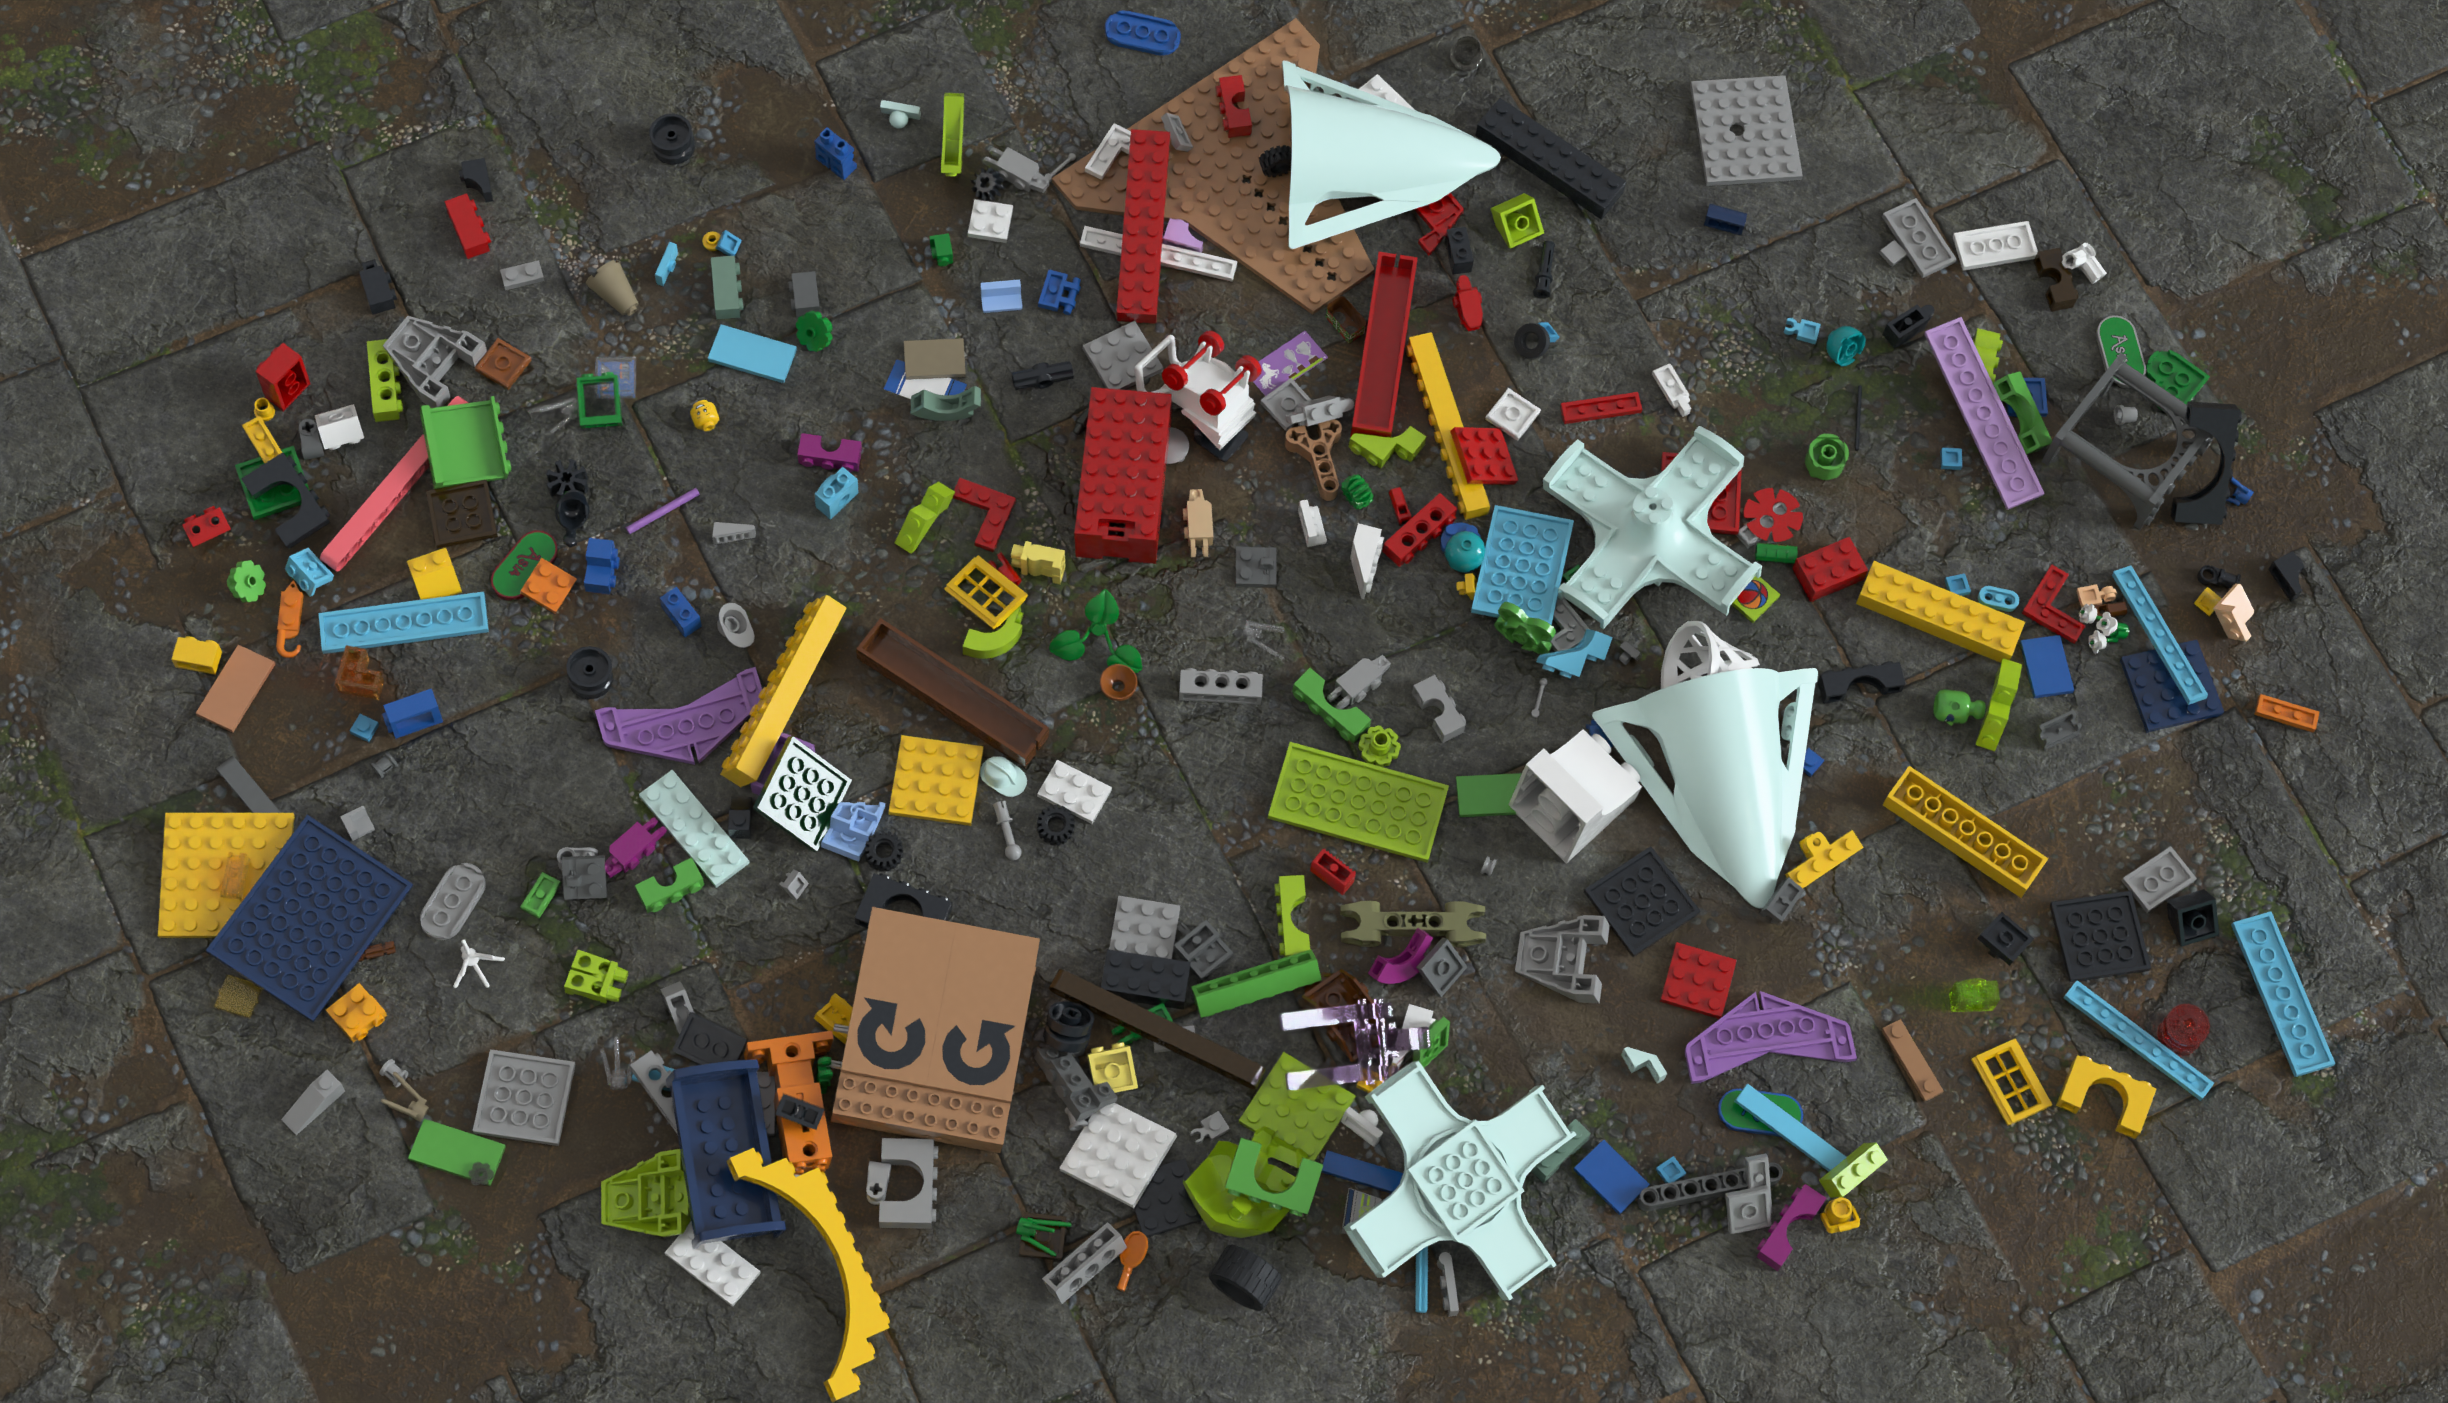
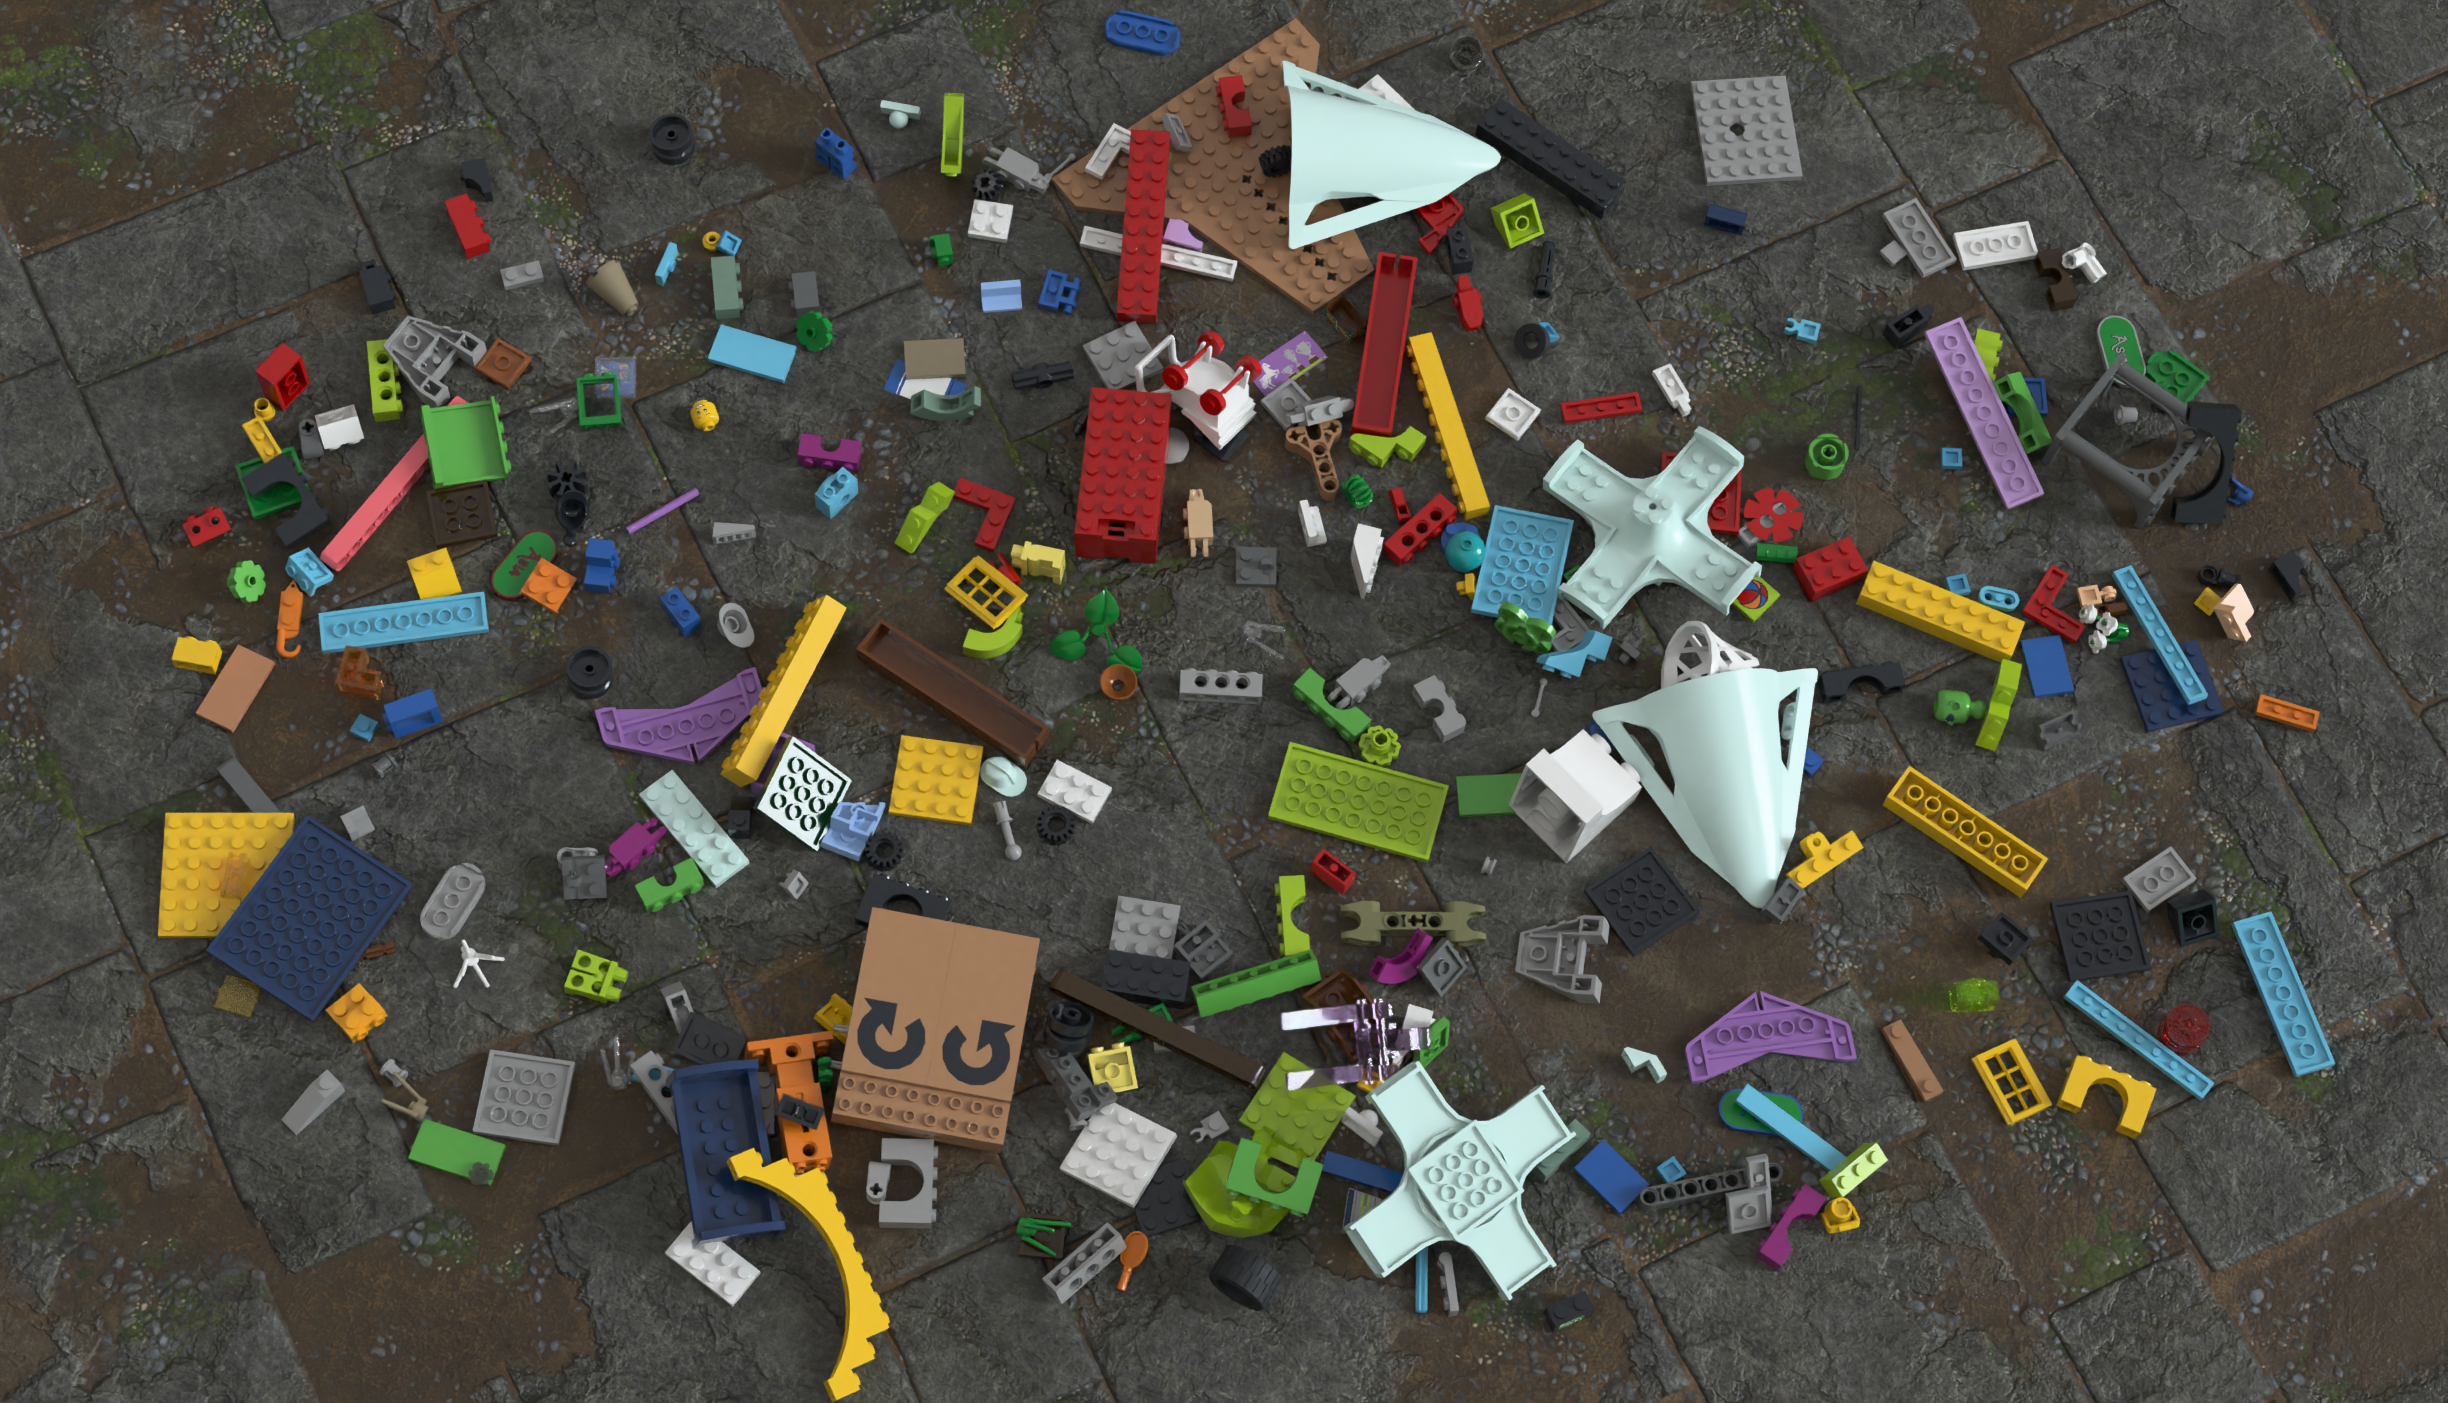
(540, 895): bright green plate -> none
(648, 1197): lime wedge -> none
(1484, 455): red plate -> none
(1568, 1311): none -> black brick
(1698, 980): red plate -> none
(1845, 344): teal cylinder -> none

